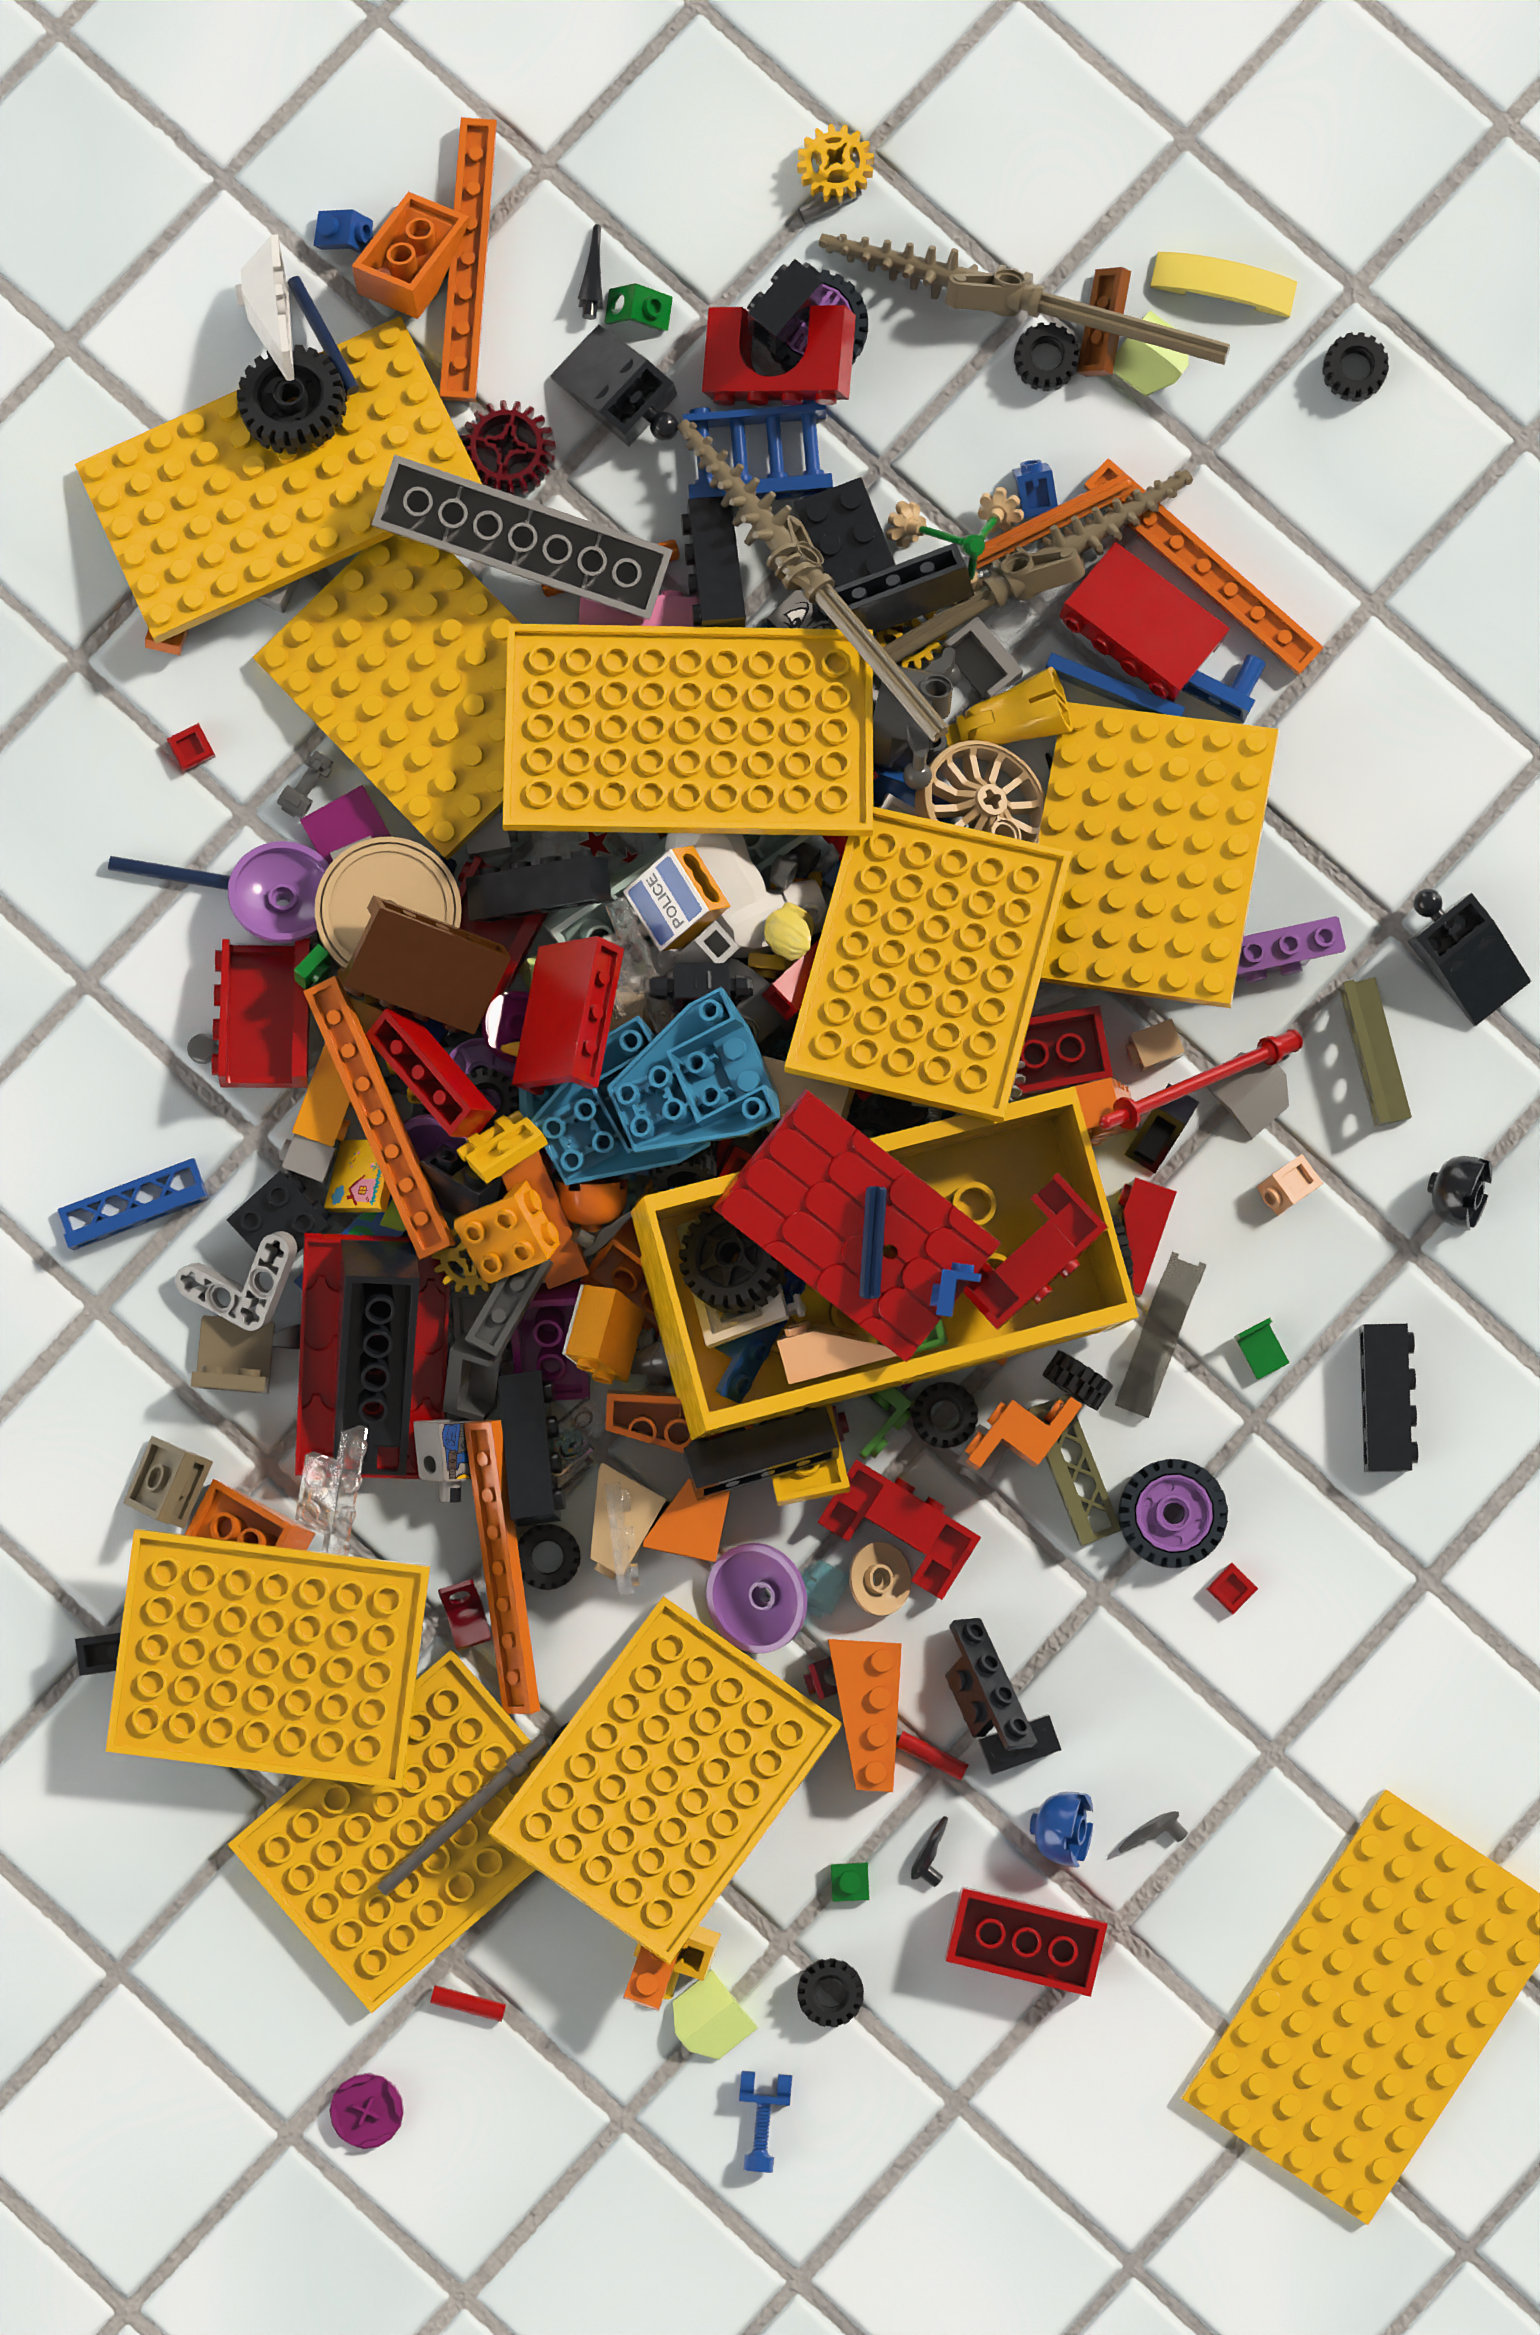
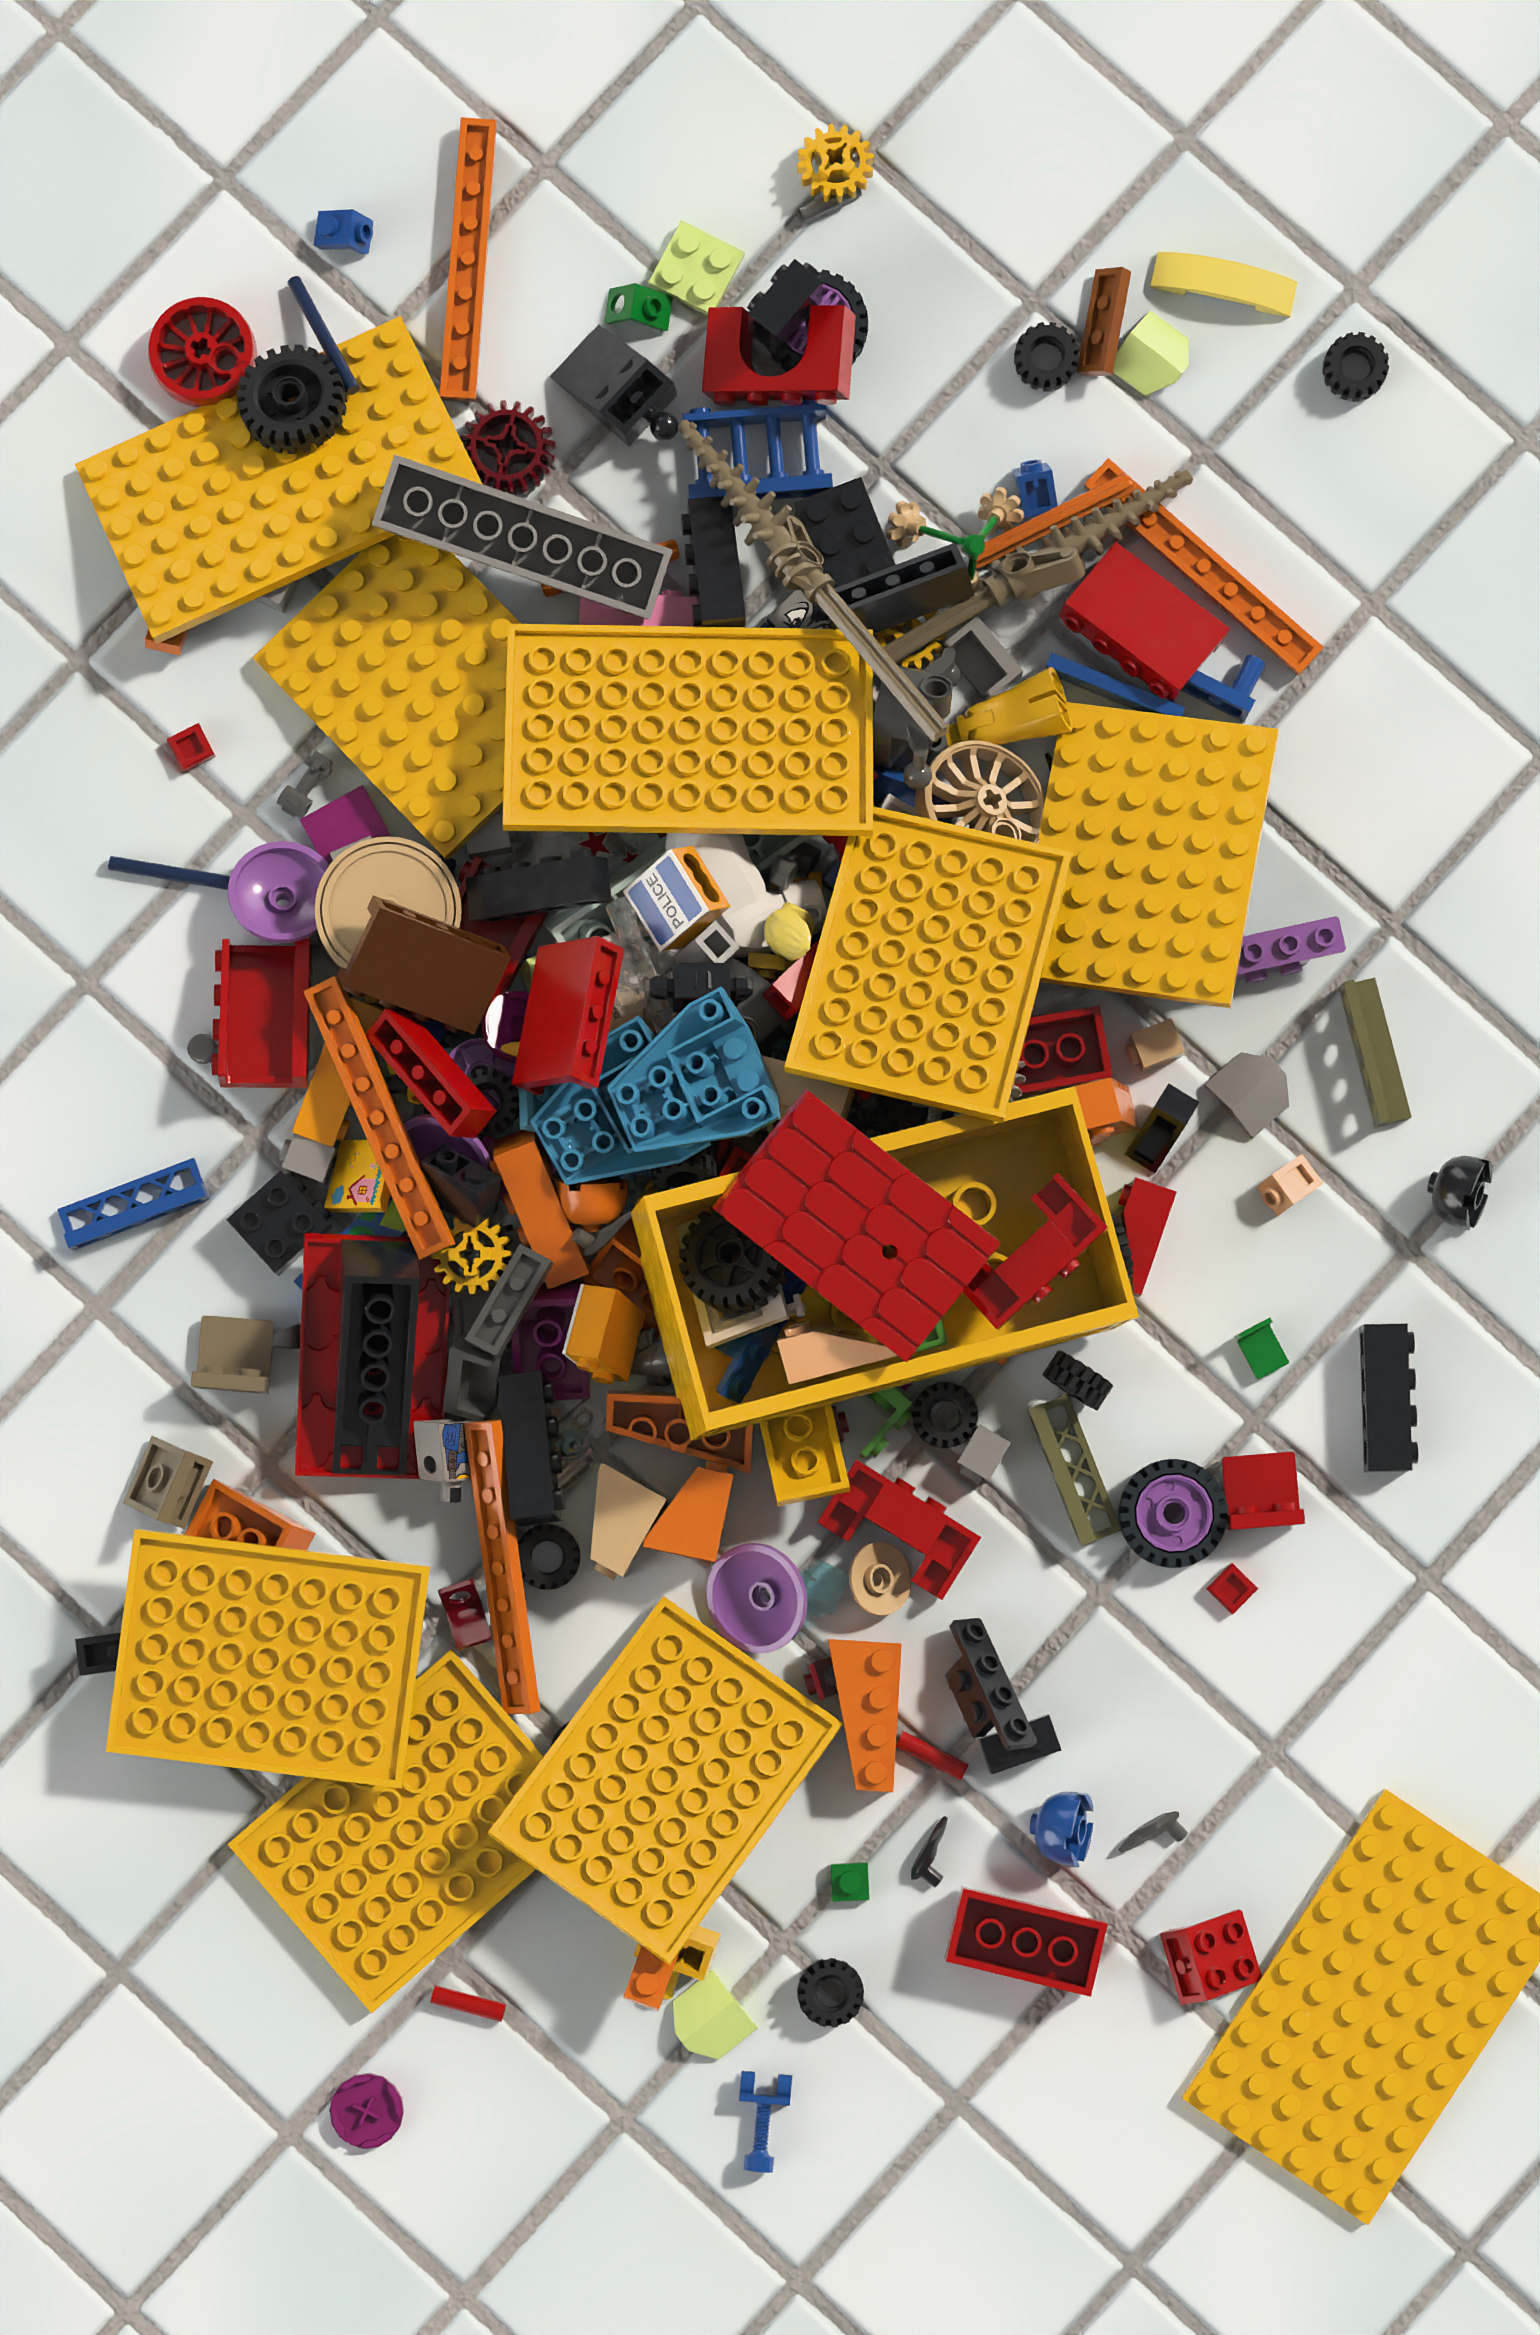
(198, 340): none -> red piece
(243, 1296): light grey beam -> none
(268, 303): white wedge -> none
(313, 968): green plate -> none
(331, 1490): clear bracket -> none
(410, 255): orange slope -> none
(502, 1146): yellow plate -> none
(508, 1234): light orange bracket -> none
(516, 1766): flat silver bar -> none
(591, 288): black piece -> none
(622, 1538): clear plate -> none
(696, 268): none -> yellowish green plate
(760, 1452): black brick -> none
(873, 1242): dark blue axle -> none
(944, 1293): blue bracket -> none
(1010, 292): dark tan piece -> none
(1022, 1432): orange bracket -> none
(1159, 1335): clear smoke piece -> none
(1211, 1957): none -> red bracket
(1261, 1491): none -> red bracket
(1269, 1050): red bar -> none
(1469, 962): black slope -> none

